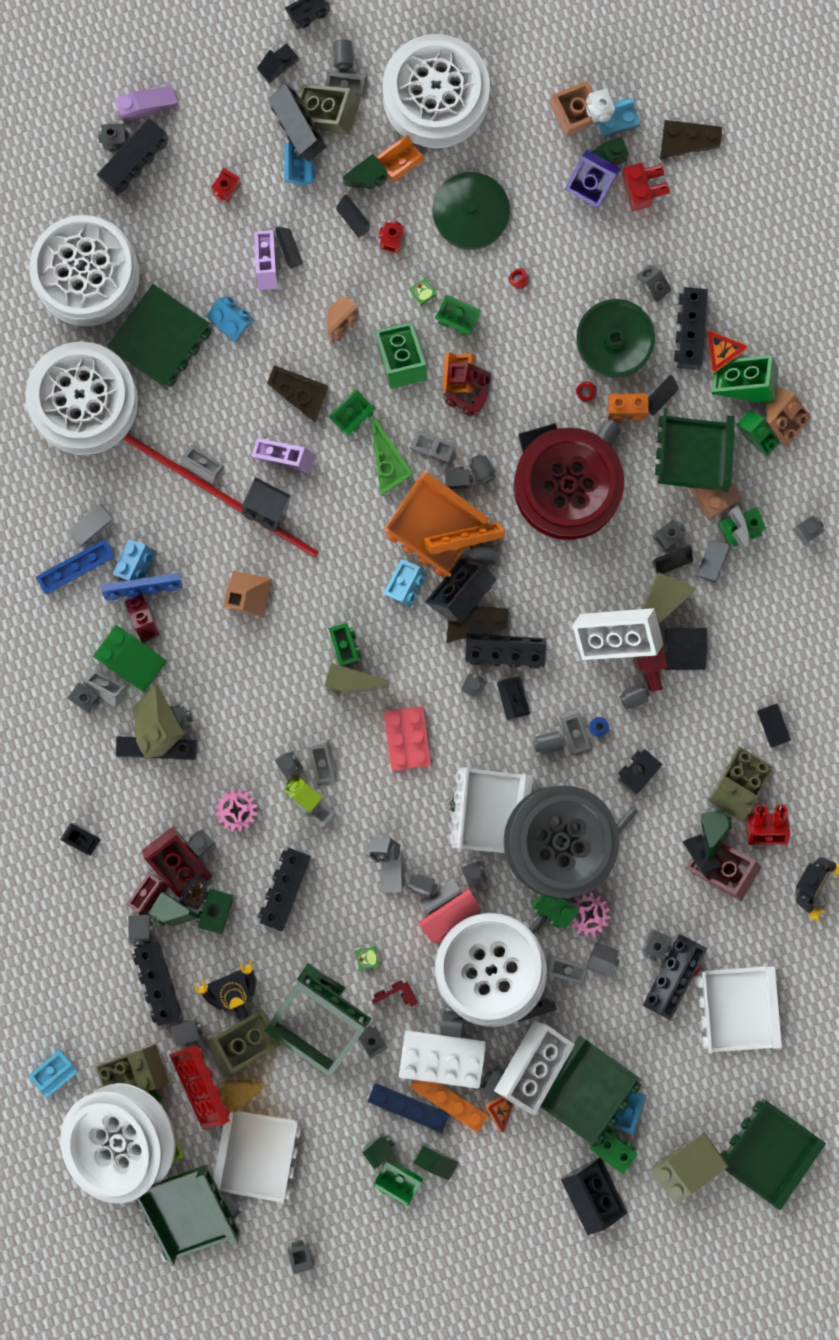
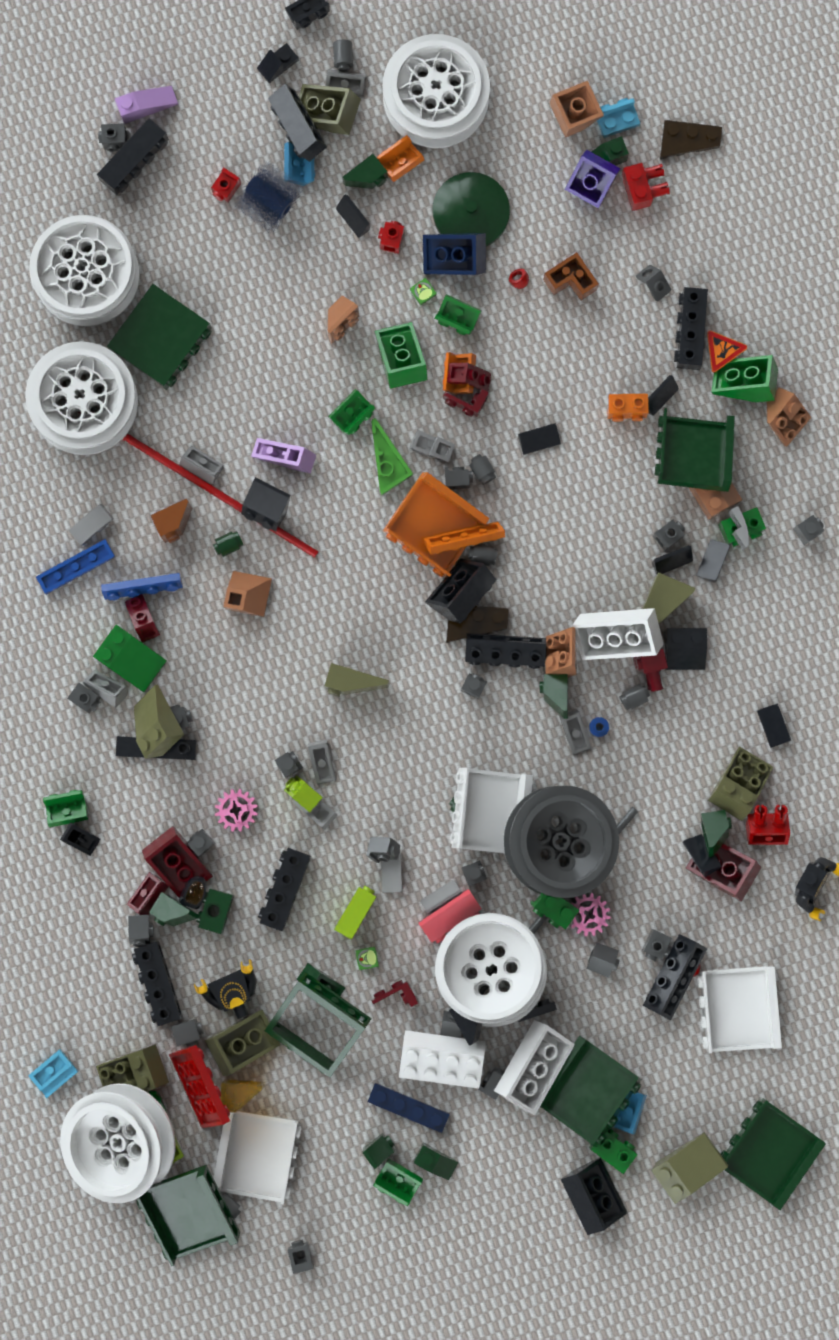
(66, 808): none -> green bracket
(134, 561): dark azure bracket -> none
(172, 520): none -> dark orange slope
(227, 543): none -> dark green brick
(230, 317): dark azure bracket -> none
(265, 260): lavender slope -> none
(269, 196): none -> dark blue piece
(288, 247): black slope -> none
(298, 390): dark brown wing -> none
(342, 640): green brick -> none
(355, 912): none -> lime slope
(378, 1047): dark grey brick -> none
(406, 583): medium azure bracket -> none
(407, 738): coral plate -> none
(422, 885): dark grey brick -> none
(451, 1103): orange plate -> none
(454, 254): none -> dark blue slope
(470, 1029): none -> black slope
(500, 1111): piece -> none
(513, 698): black slope -> none
(548, 743): dark grey brick -> none
(556, 692): none -> slope
(561, 653): none -> nougat slope
(564, 449): dark red wheel -> none
(566, 969): light grey slope -> none
(573, 273): none -> dark orange brick
(591, 386): red piece -> none
(600, 106): white brick -> none
(609, 431): dark grey brick -> none
(615, 338): dark green dish -> none
(650, 767): black brick -> none
(758, 432): green slope -> none

